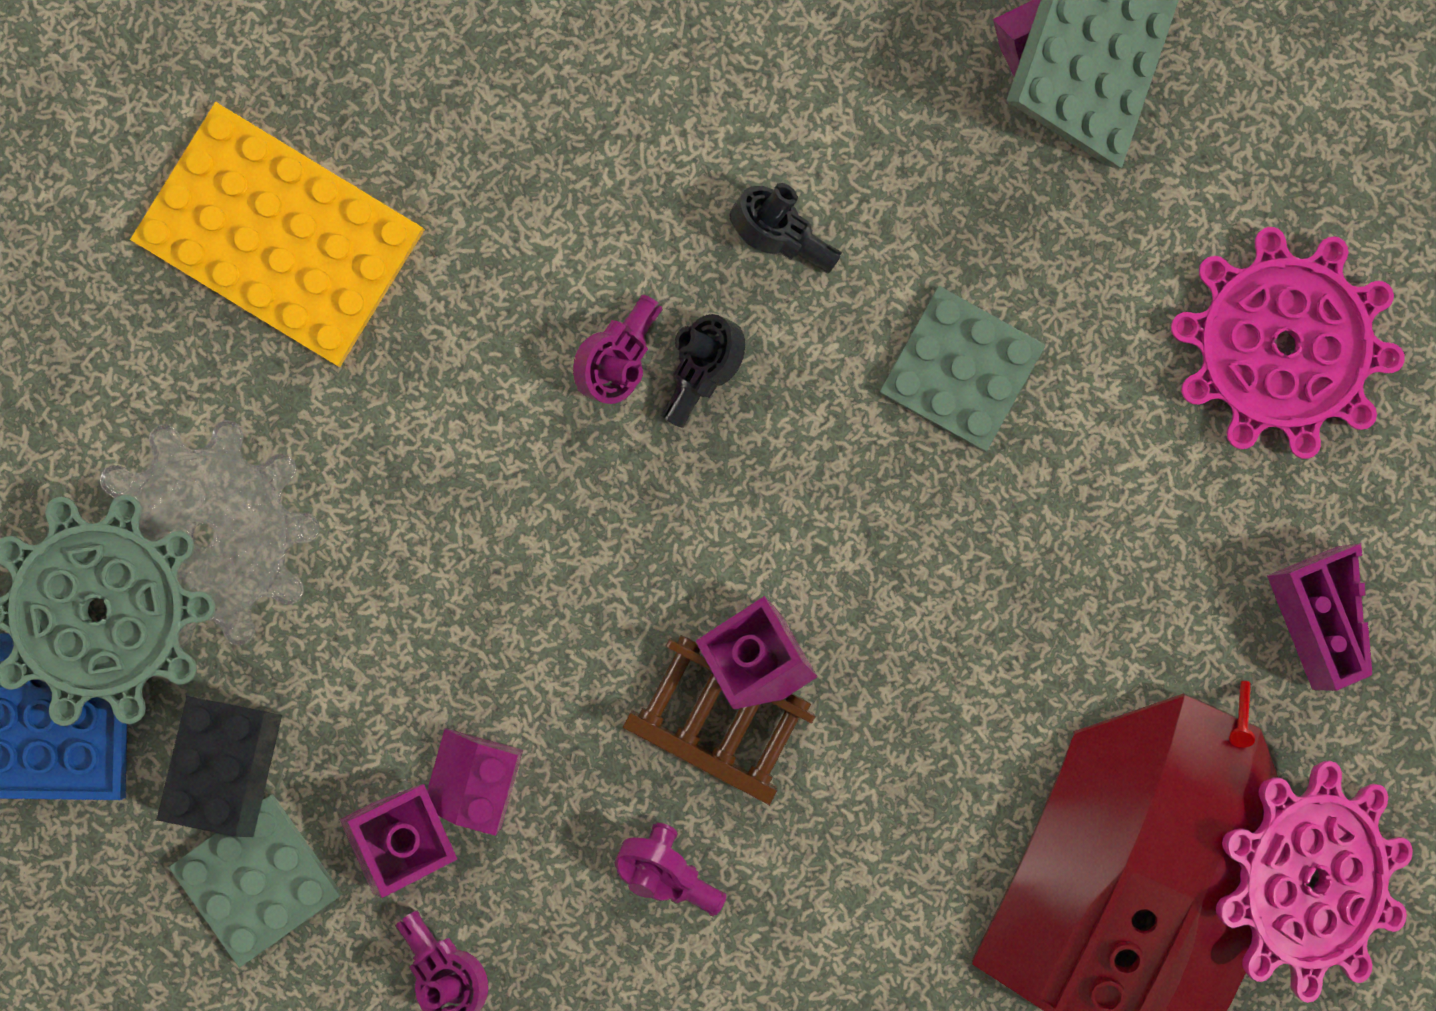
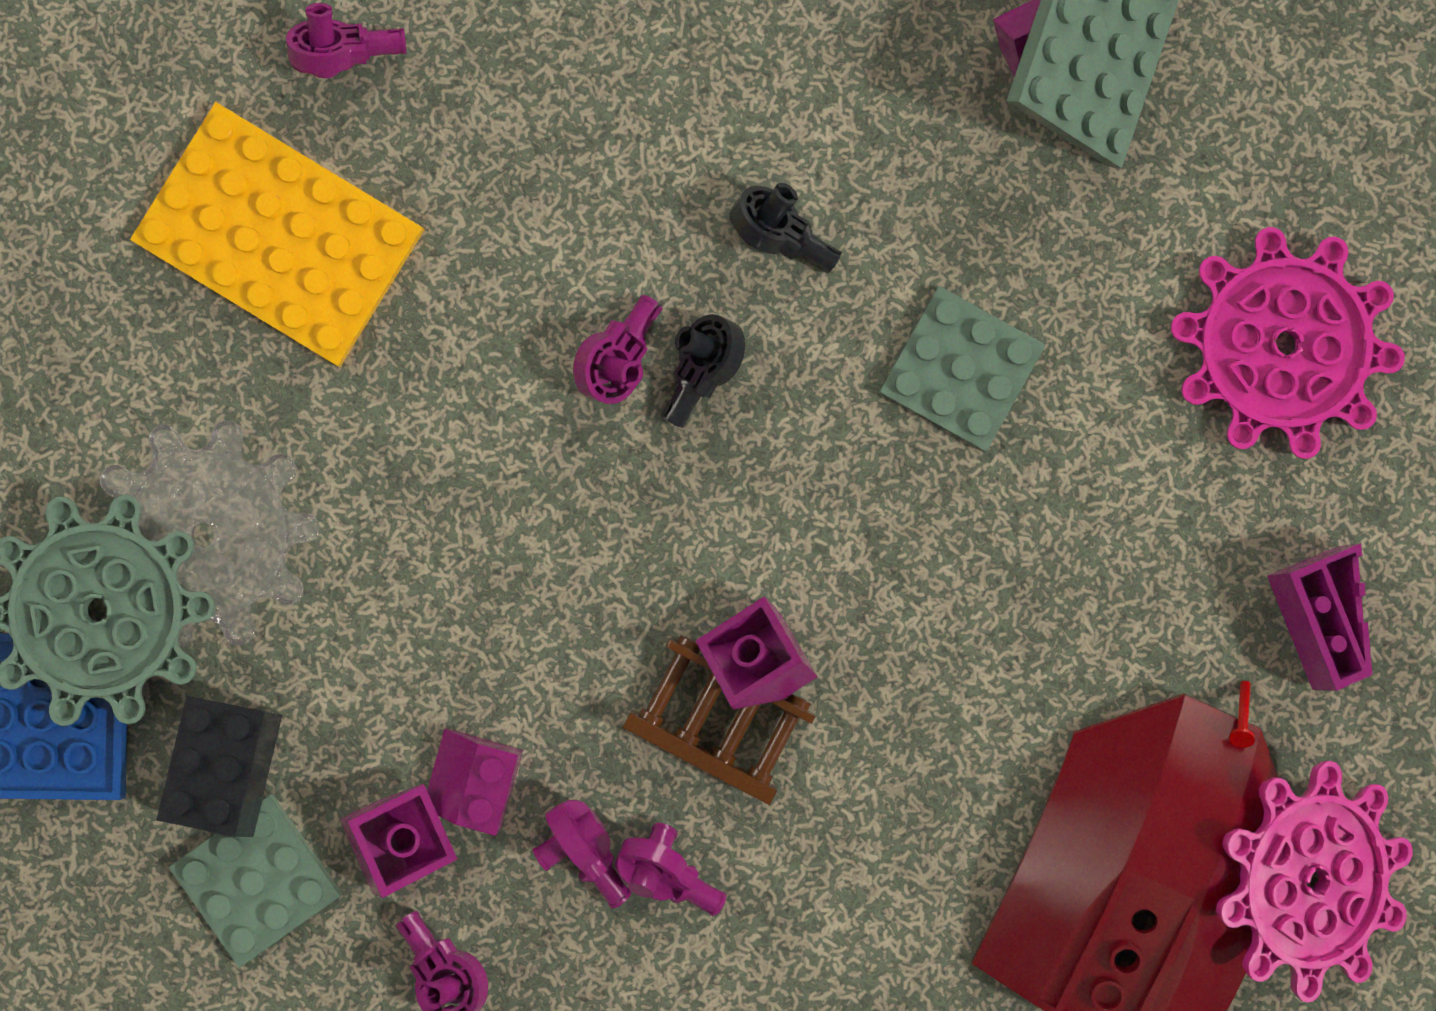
(332, 46): none -> magenta pin
(586, 842): none -> magenta pin

